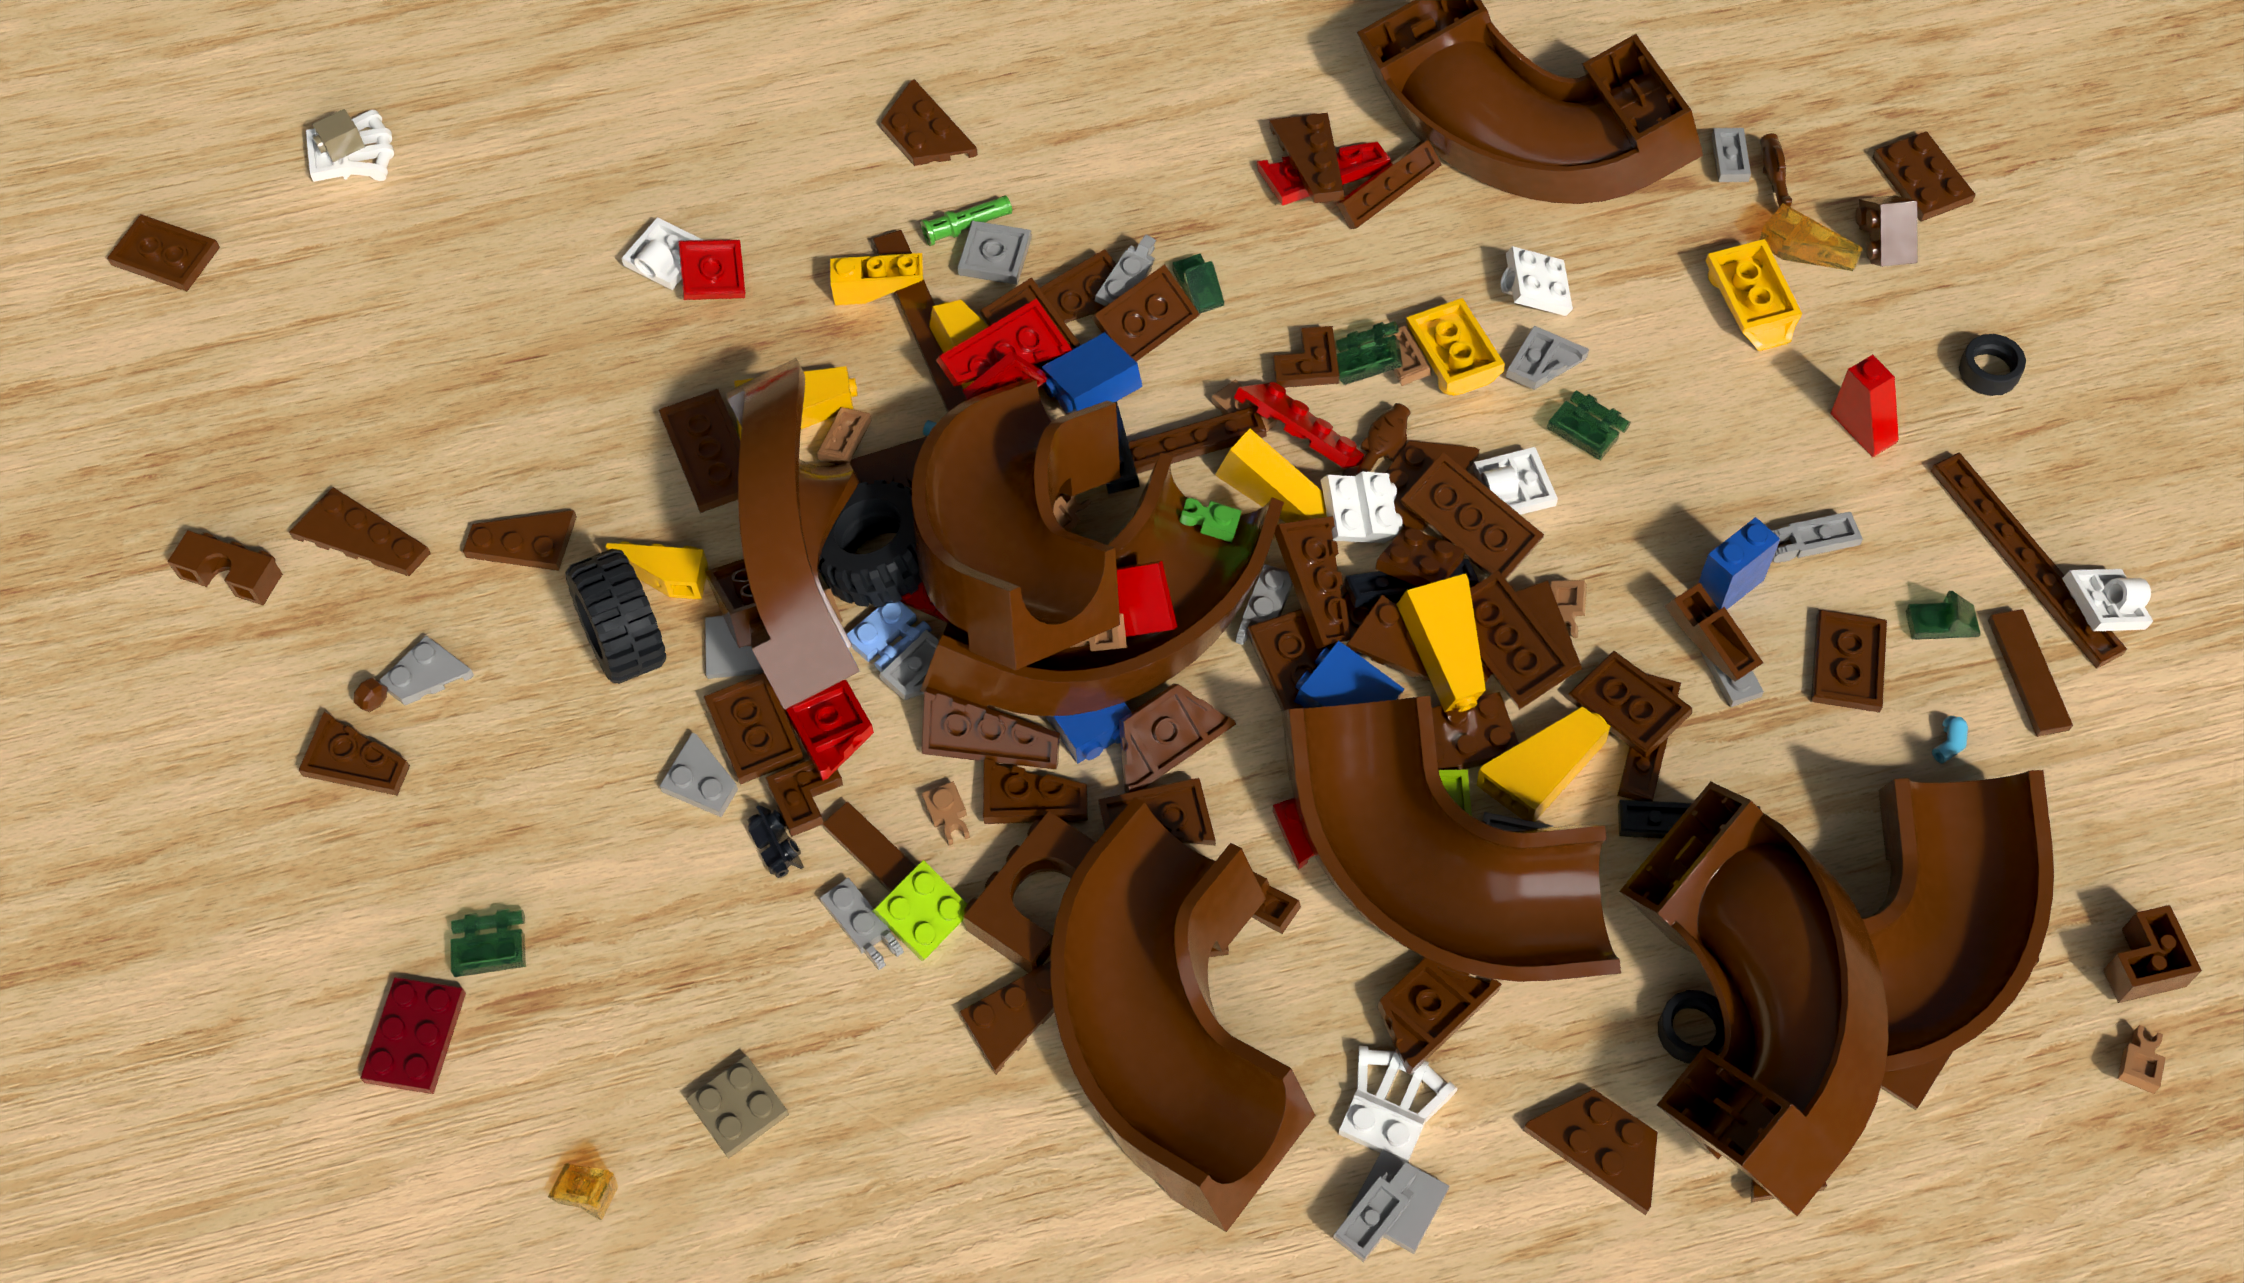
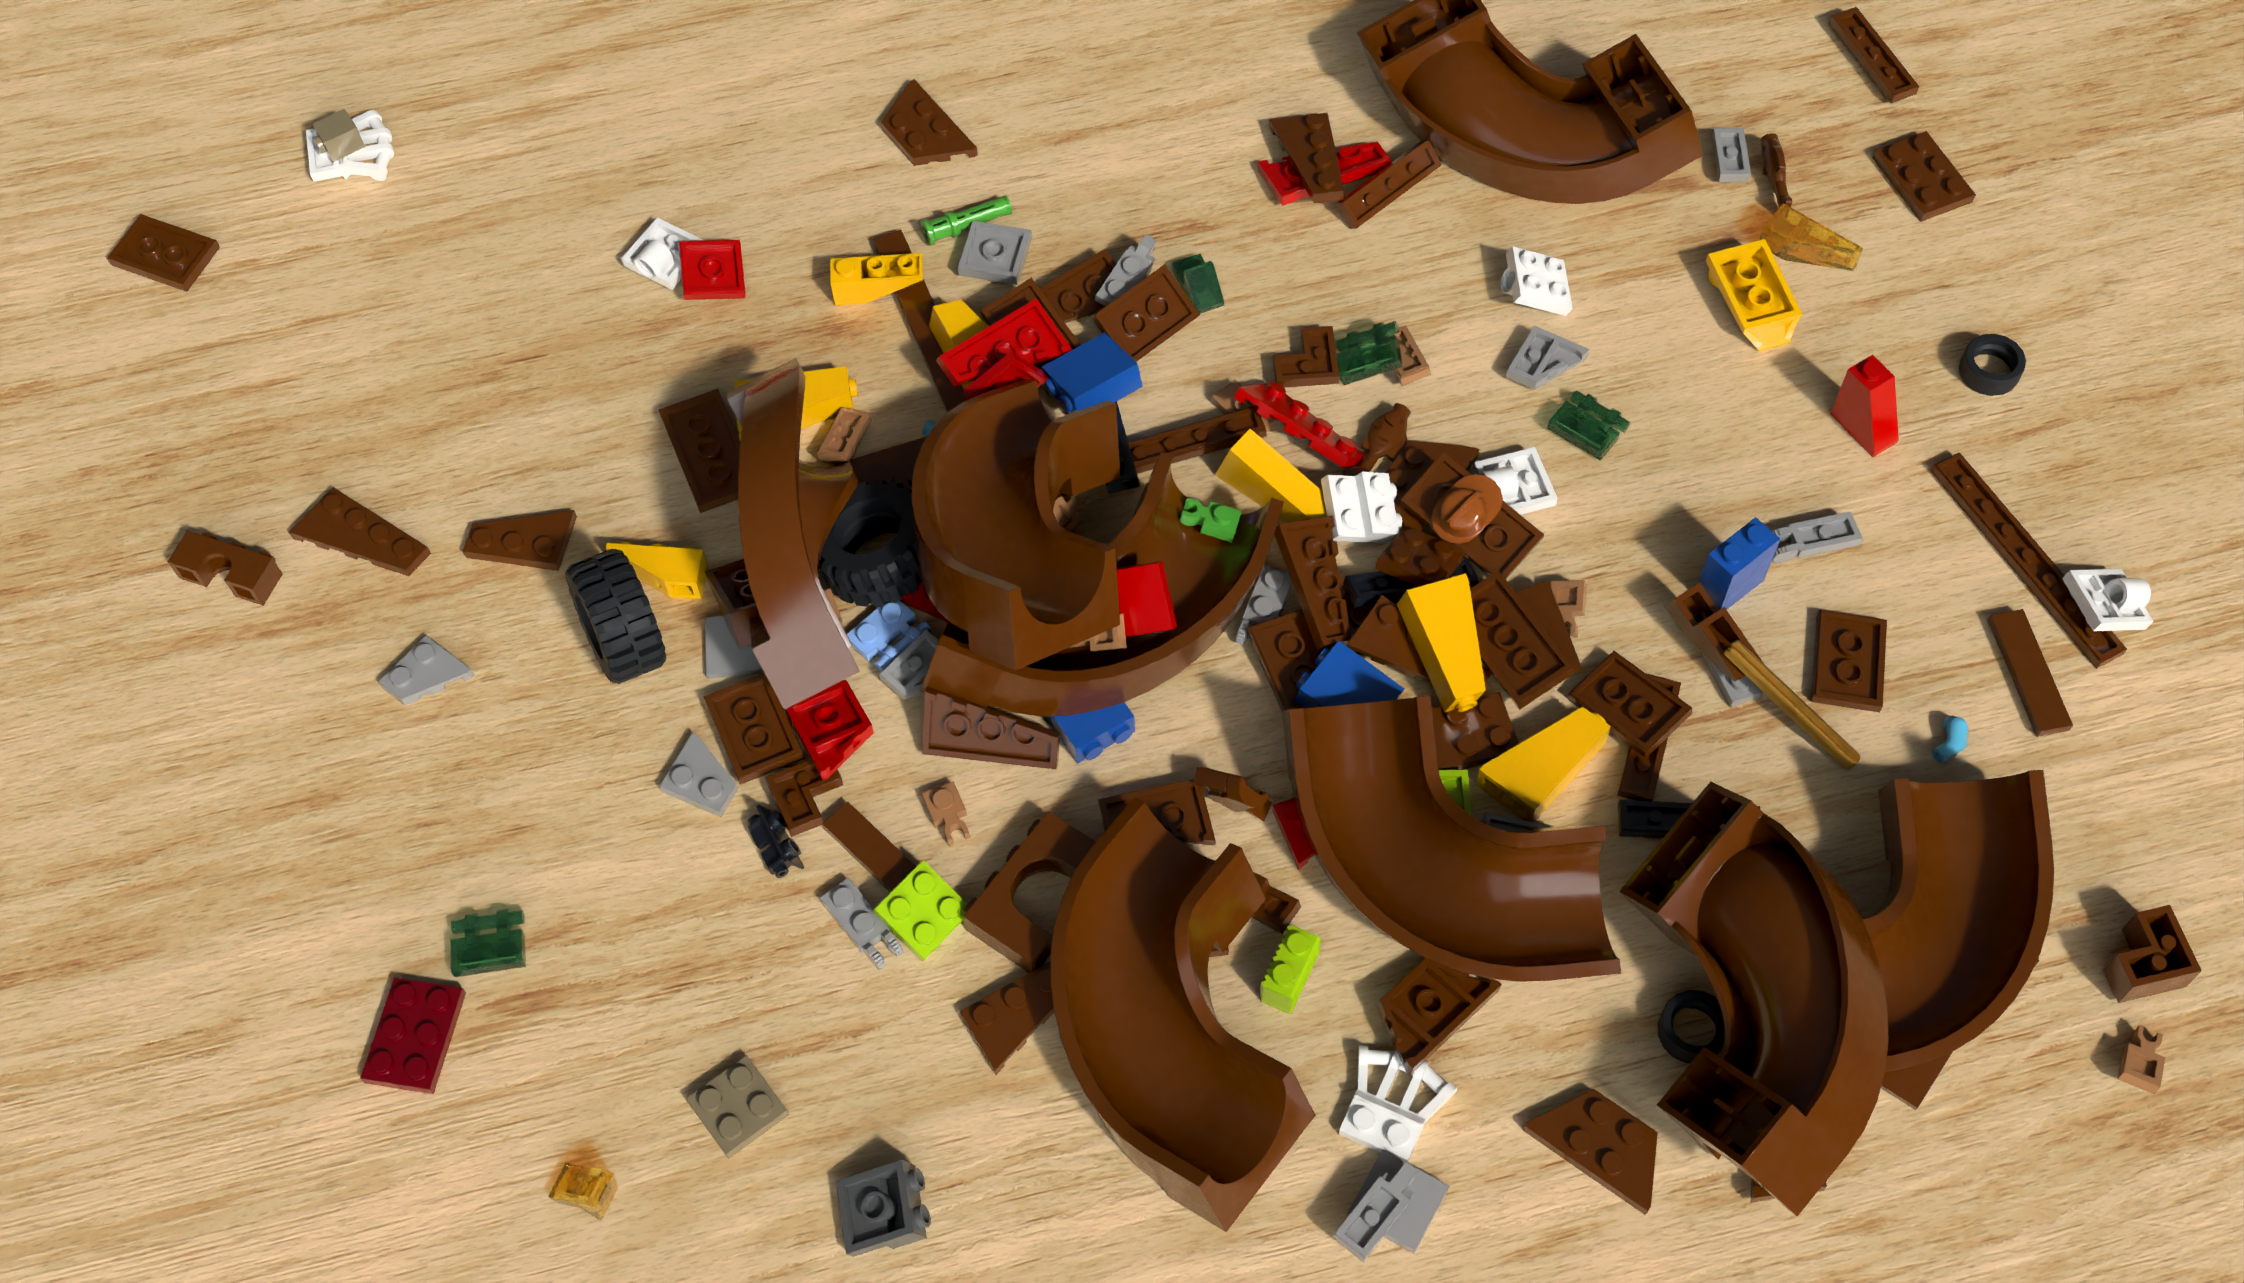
(349, 759): reddish brown wing -> none
(370, 694): reddish brown tile -> none
(882, 1208): none -> dark grey plate
(1023, 797): reddish brown wing -> none
(1166, 734): reddish brown wing -> none
(1233, 792): none -> reddish brown piece
(1289, 969): none -> lime brick
(1456, 347): yellow slope -> none
(1467, 508): none -> dark orange piece
(1792, 704): none -> pearl gold axle
(1874, 55): none -> reddish brown plate
(1891, 229): brick -> none
(1943, 620): clear green slope -> none

